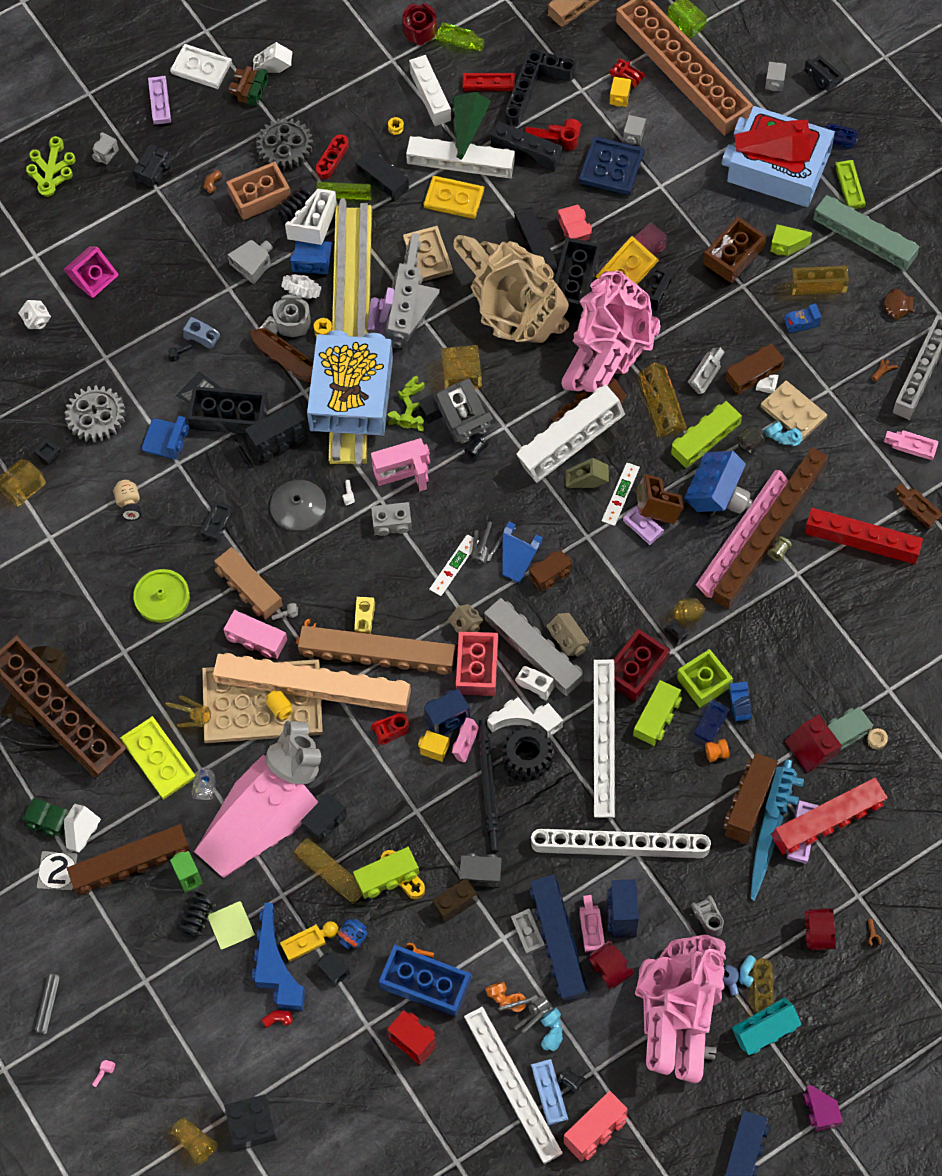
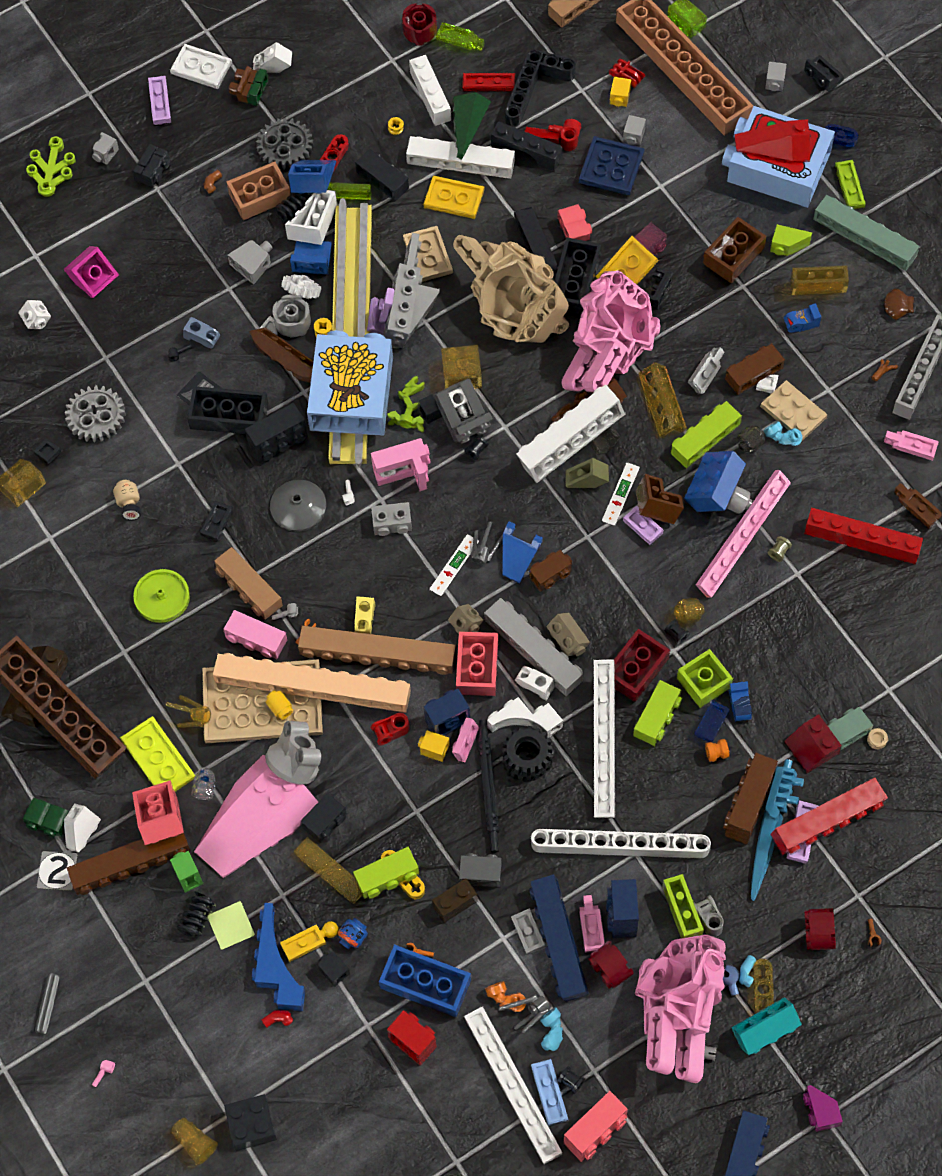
(157, 812): none -> coral brick
(166, 437): blue bracket -> none
(311, 176): none -> blue slope
(682, 907): none -> lime brick
(770, 528): reddish brown brick -> none

